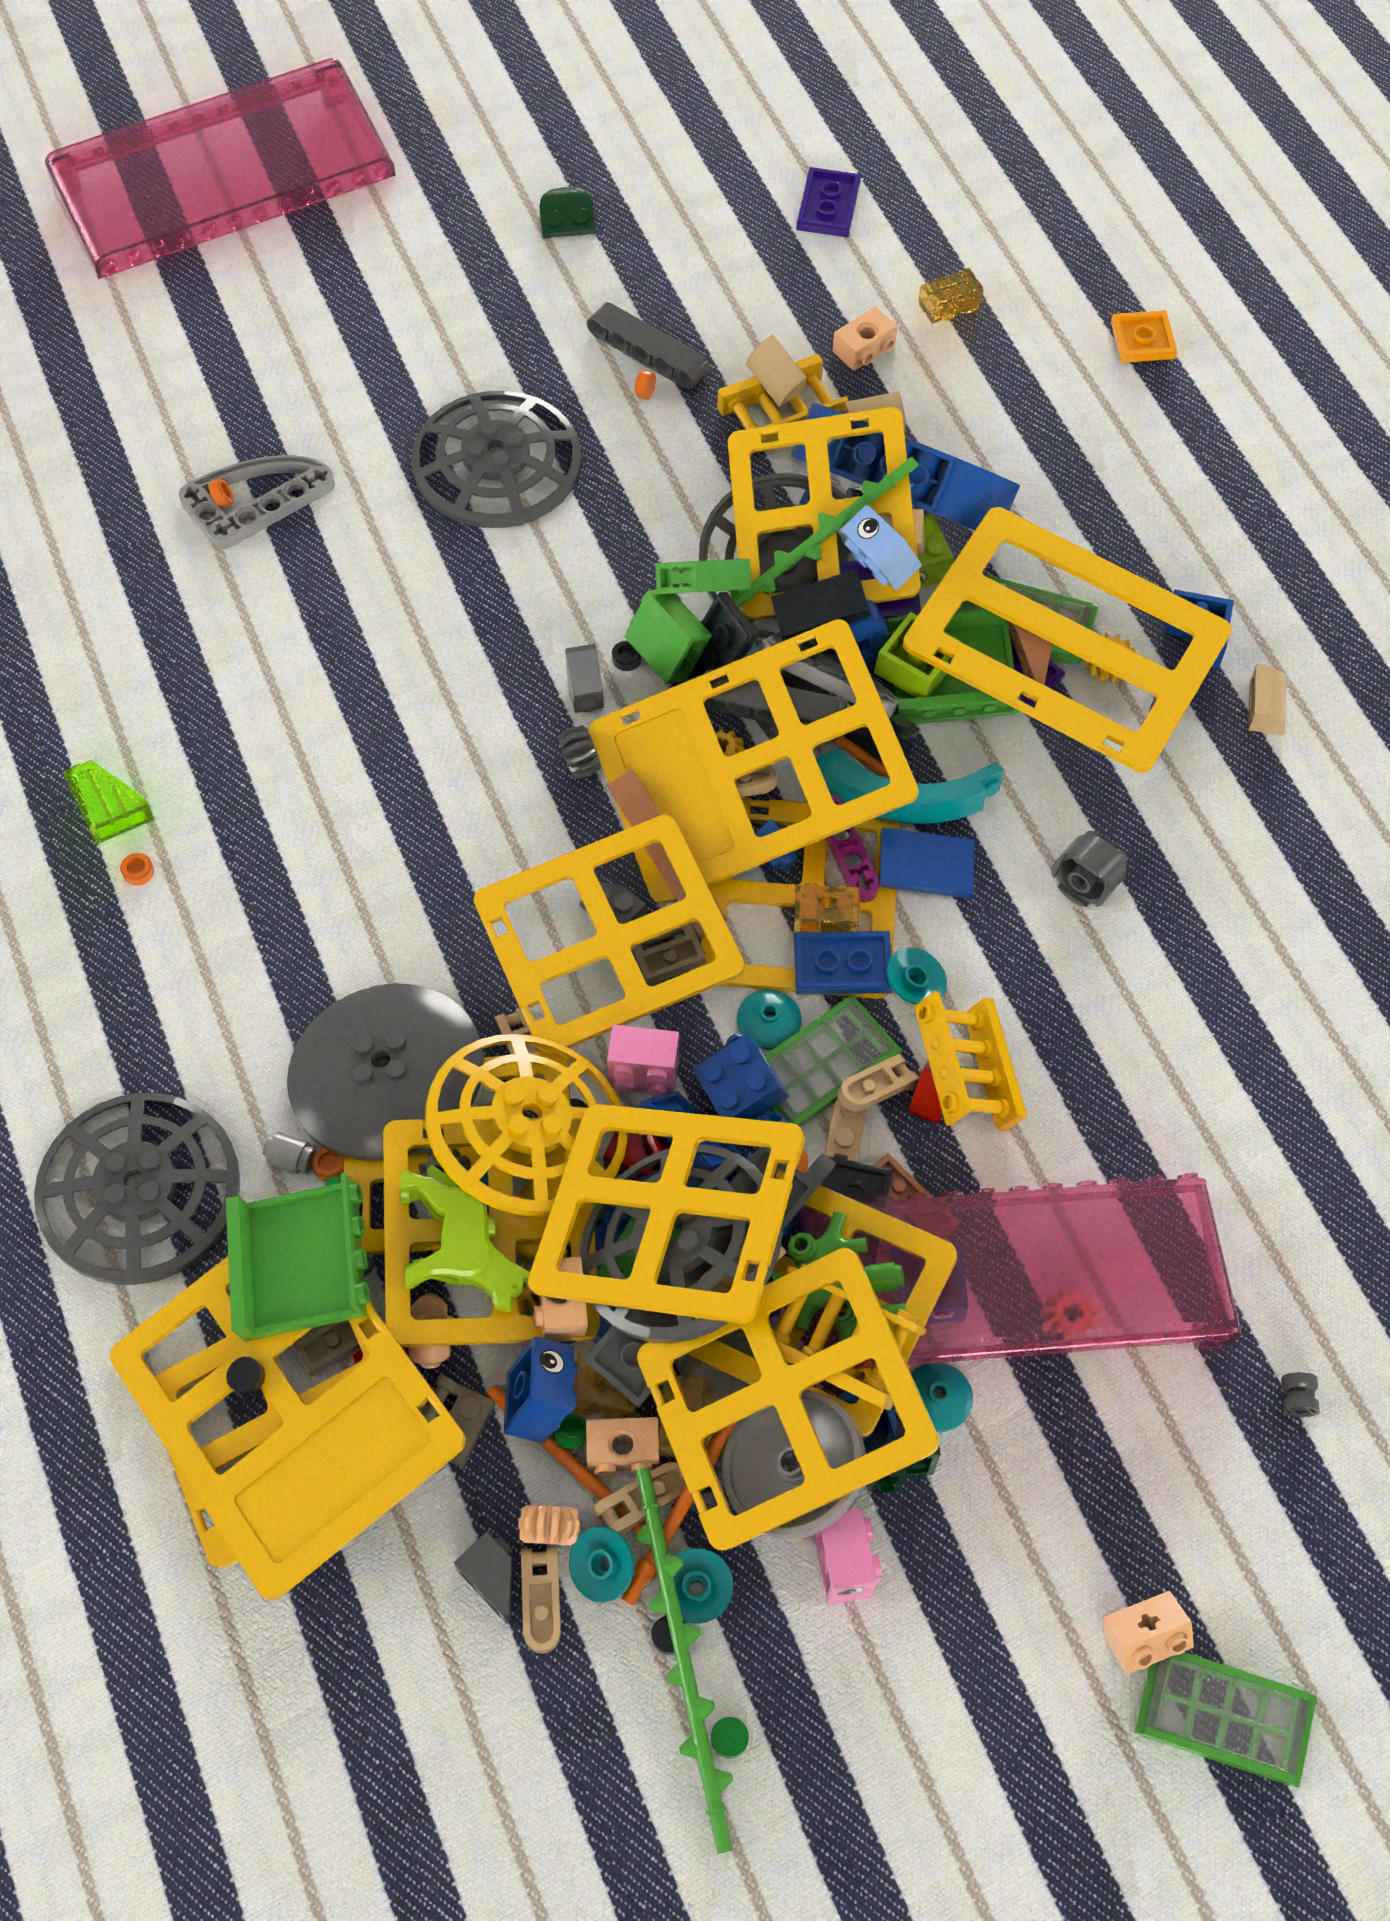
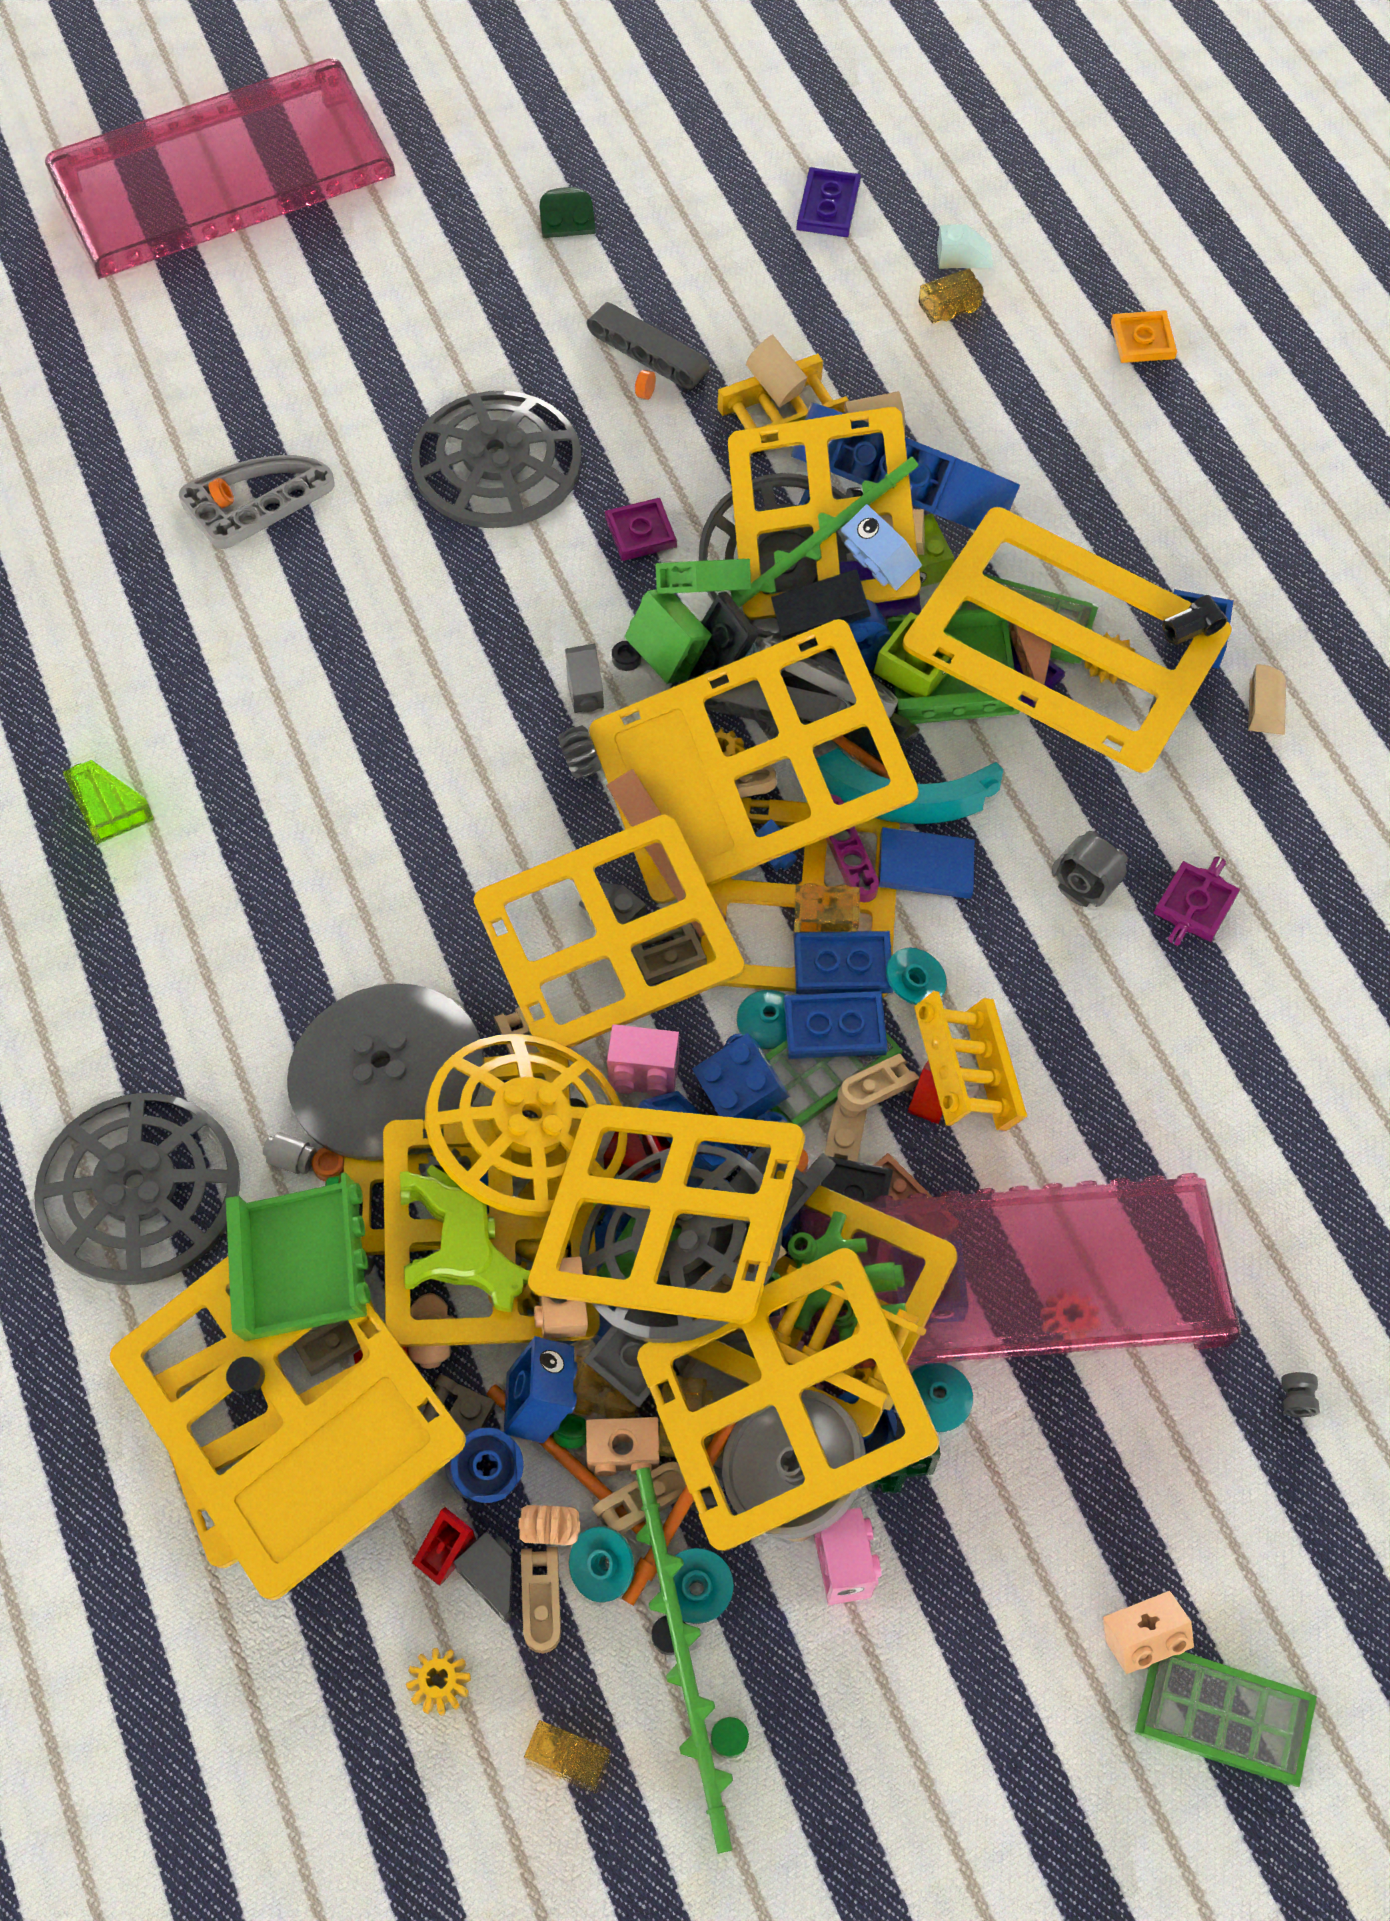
(137, 869): orange tile -> none
(443, 1546): none -> red slope
(443, 1668): none -> yellow gear
(499, 1479): none -> blue brick
(567, 1756): none -> clear yellow brick
(640, 529): none -> magenta plate
(835, 1025): none -> blue tile
(864, 338): light nougat brick -> none
(962, 248): none -> light aqua slope
(1197, 901): none -> magenta plate
(1201, 617): none -> black piece

